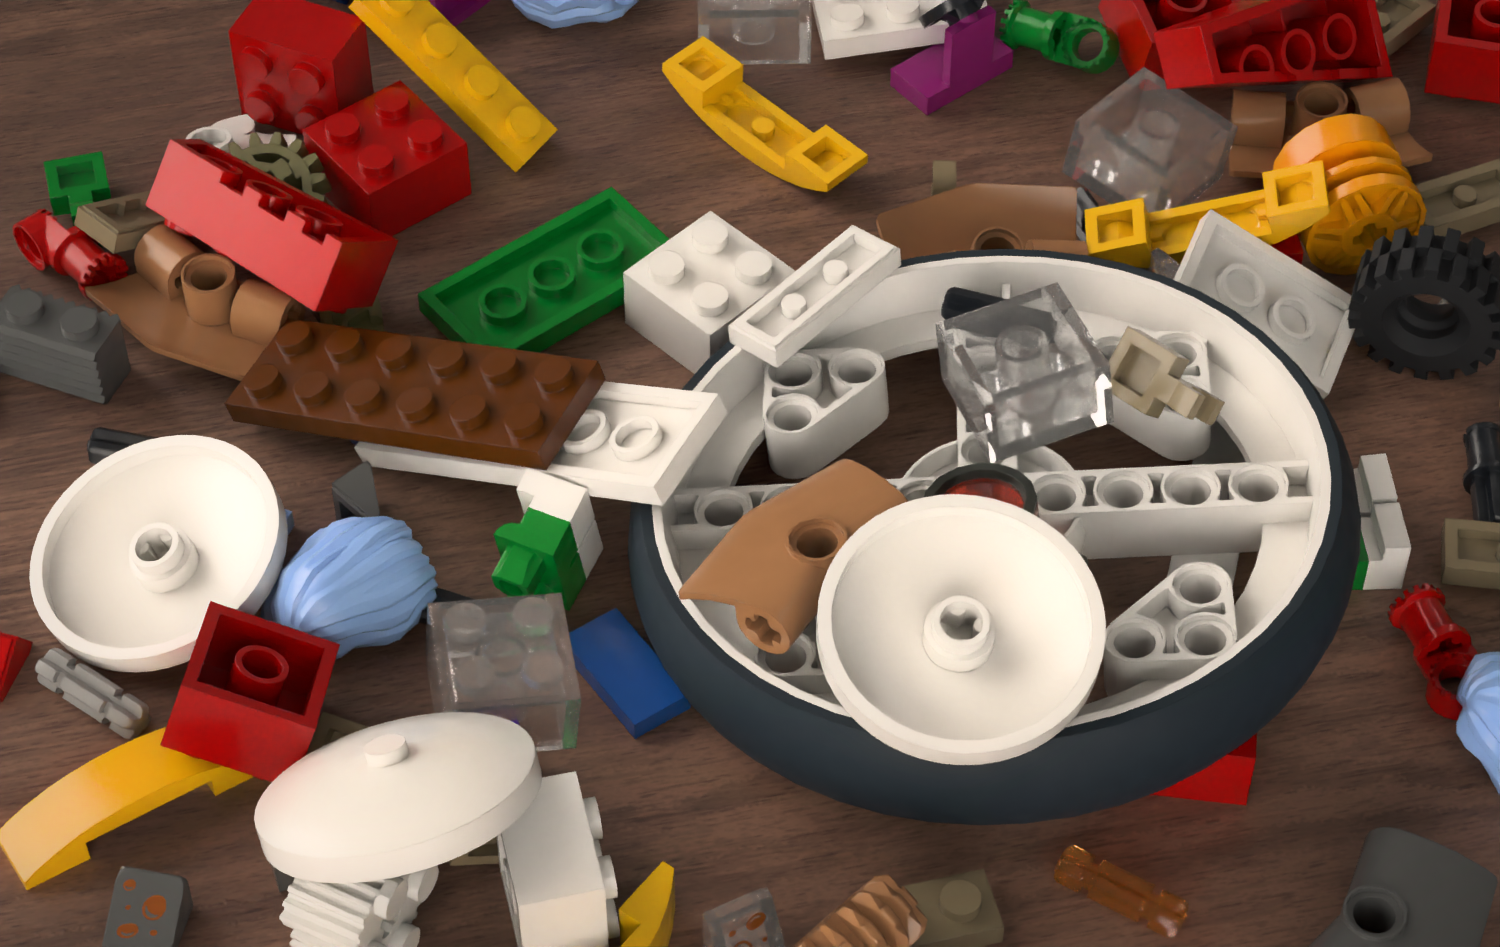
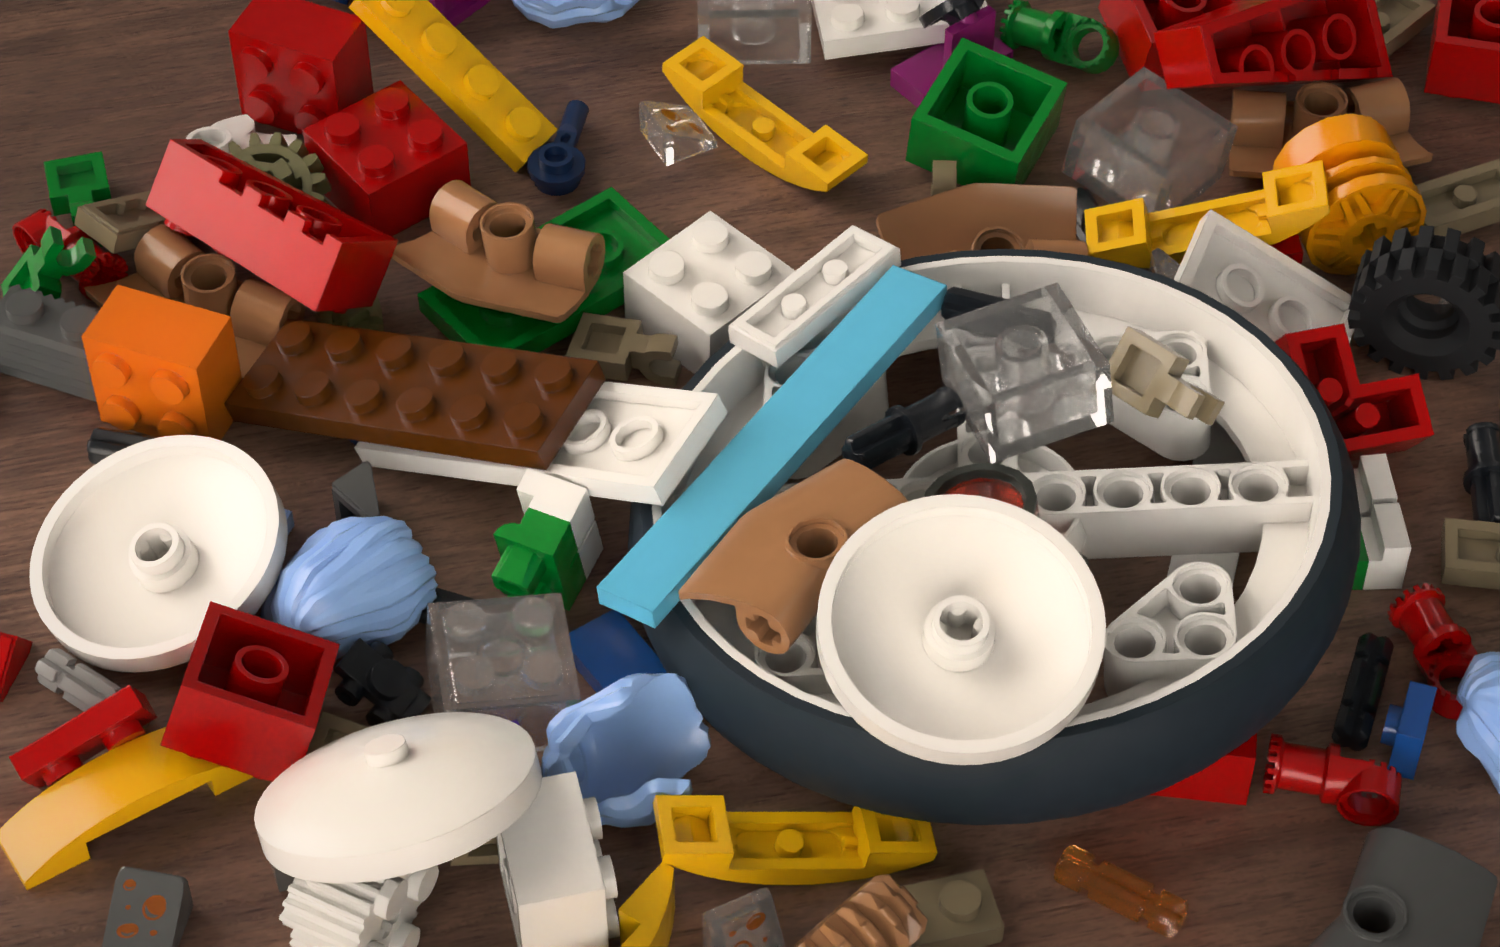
(44, 265): none -> green plate
(98, 728): none -> red plate
(162, 365): none -> orange brick
(382, 680): none -> black piece
(499, 259): none -> medium nougat panel
(559, 164): none -> dark blue plate
(623, 346): none -> dark tan plate
(629, 745): none -> light blue hair
(674, 131): none -> clear slope
(772, 444): none -> medium azure tile
(786, 846): none -> yellow slope
(905, 429): none -> black axle
(986, 117): none -> green brick
(1335, 780): none -> red connector
(1362, 691): none -> black axle
(1371, 416): none -> red brick
(1407, 727): none -> blue plate

